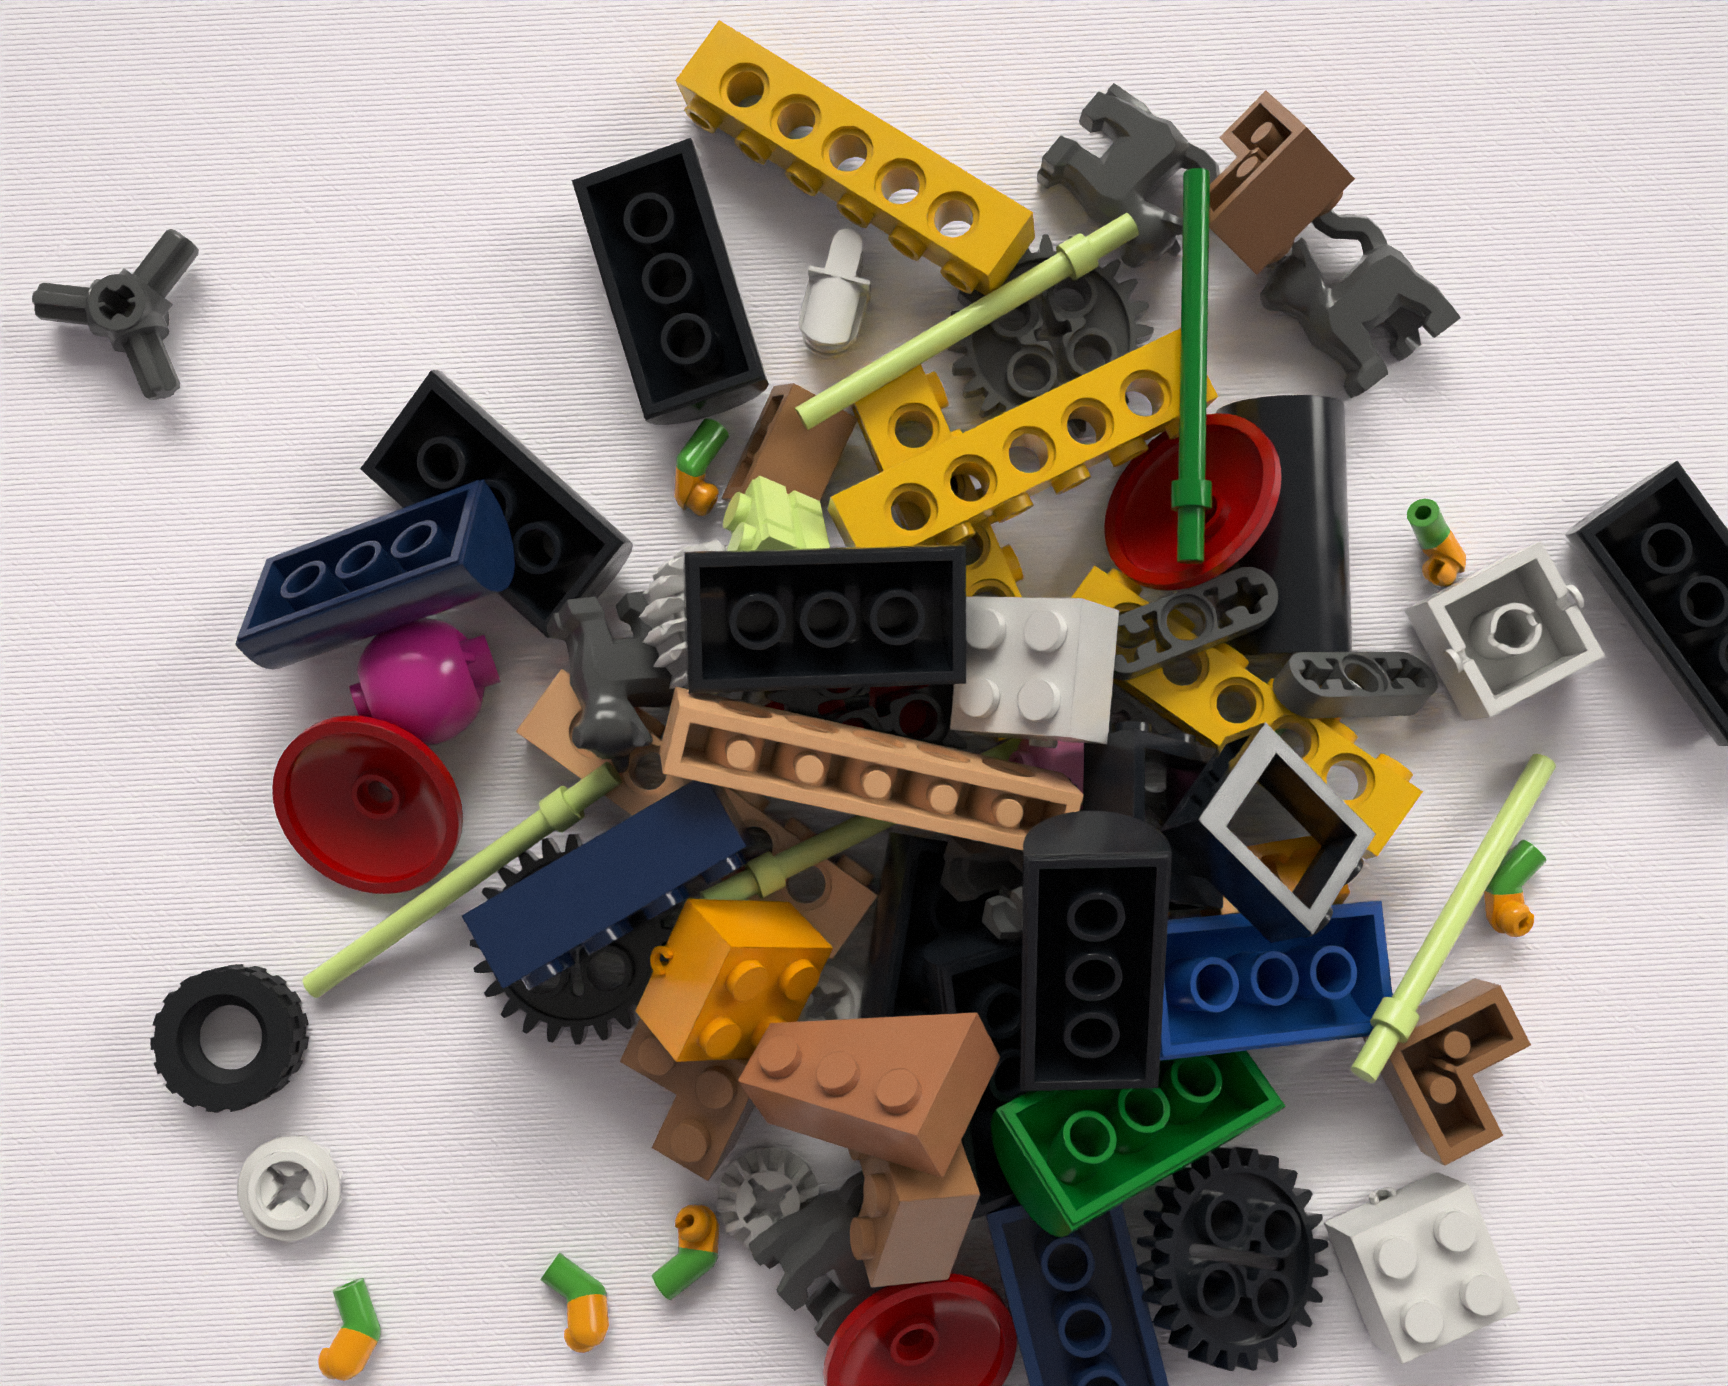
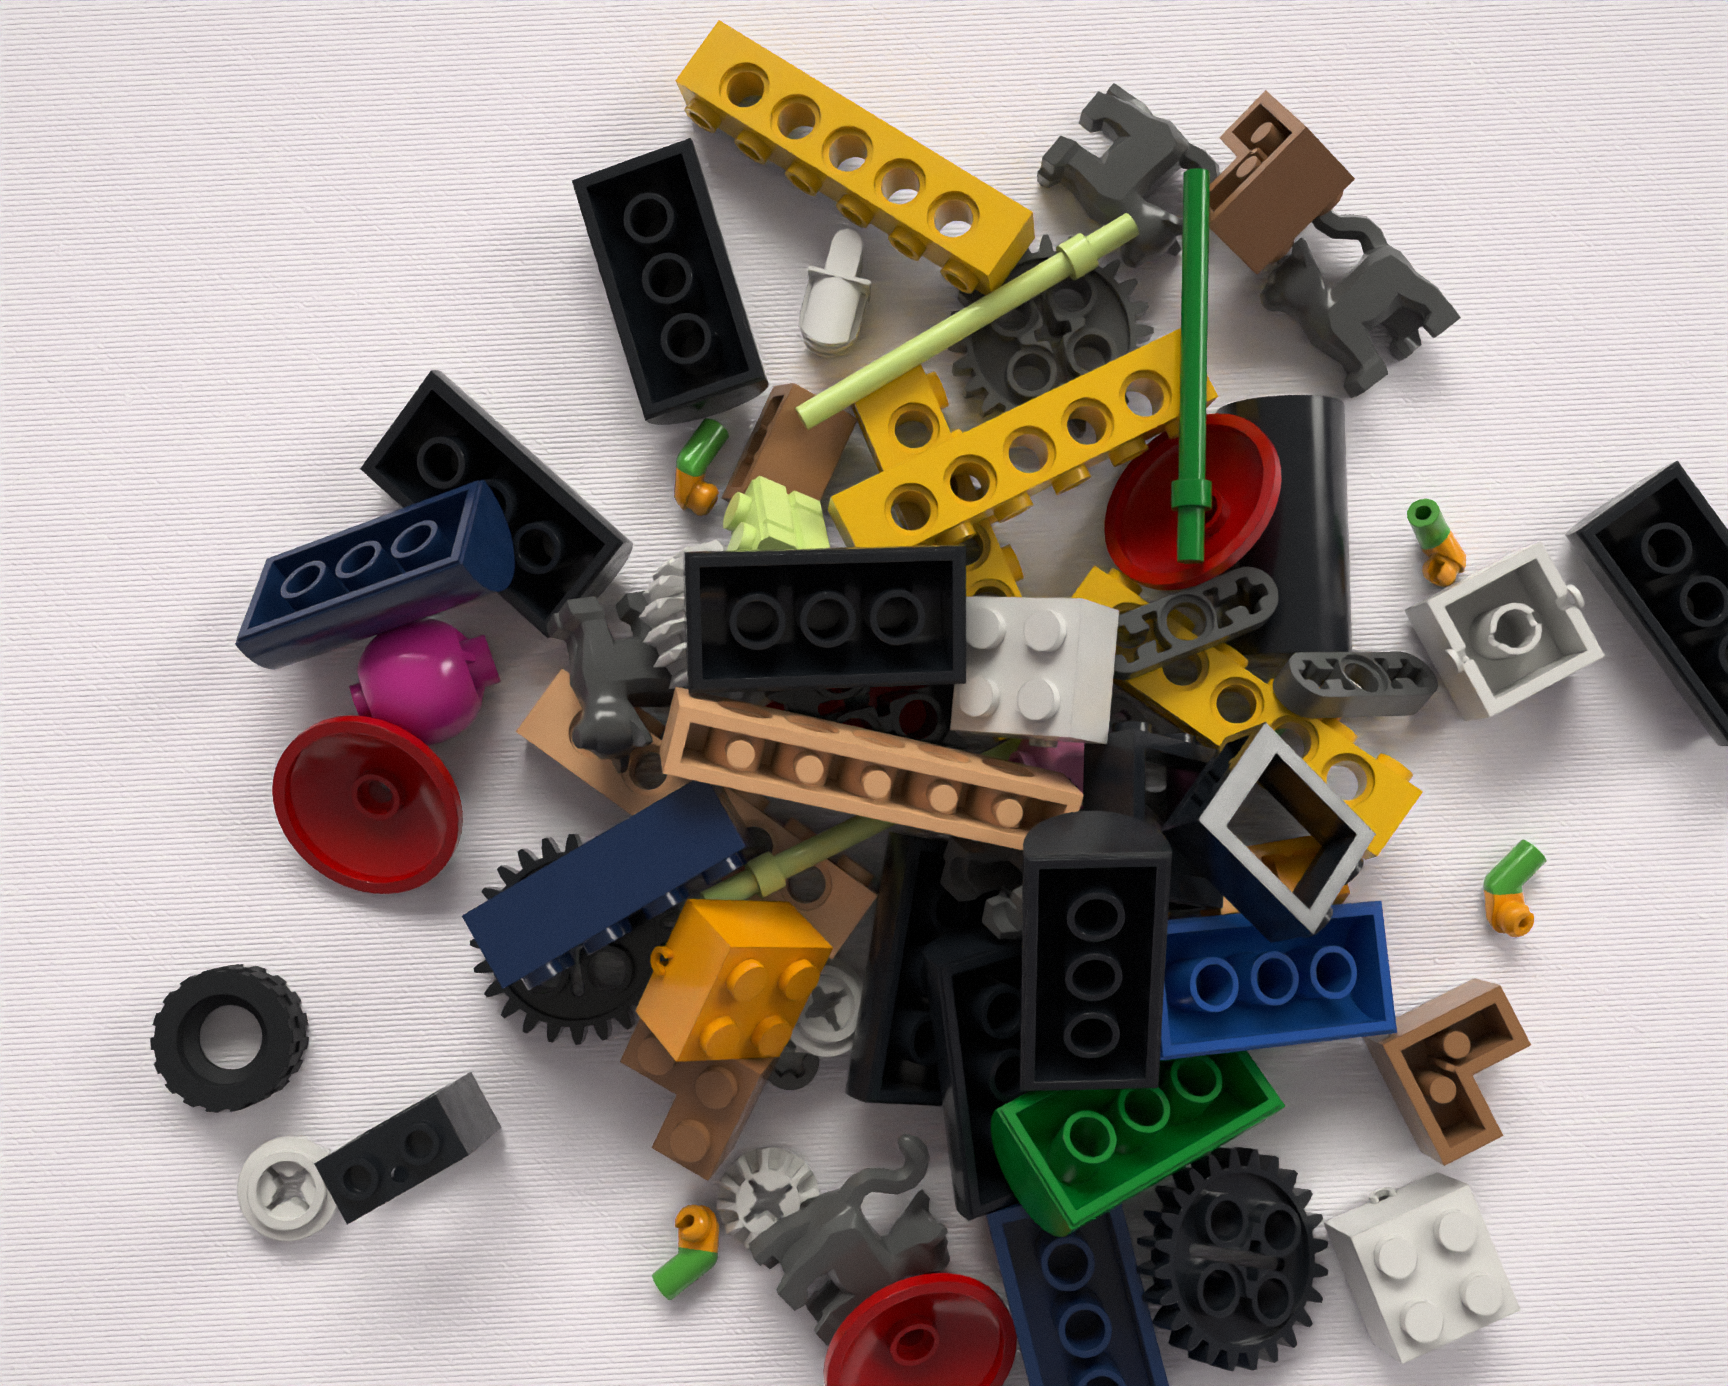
(107, 300): dark grey bush -> none
(357, 1335): arm -> none
(408, 1148): none -> black window
(556, 812): yellowish green bar -> none
(585, 1303): arm -> none
(875, 1083): nougat wedge -> none
(911, 1219): medium nougat brick -> none
(1397, 1014): yellowish green bar -> none

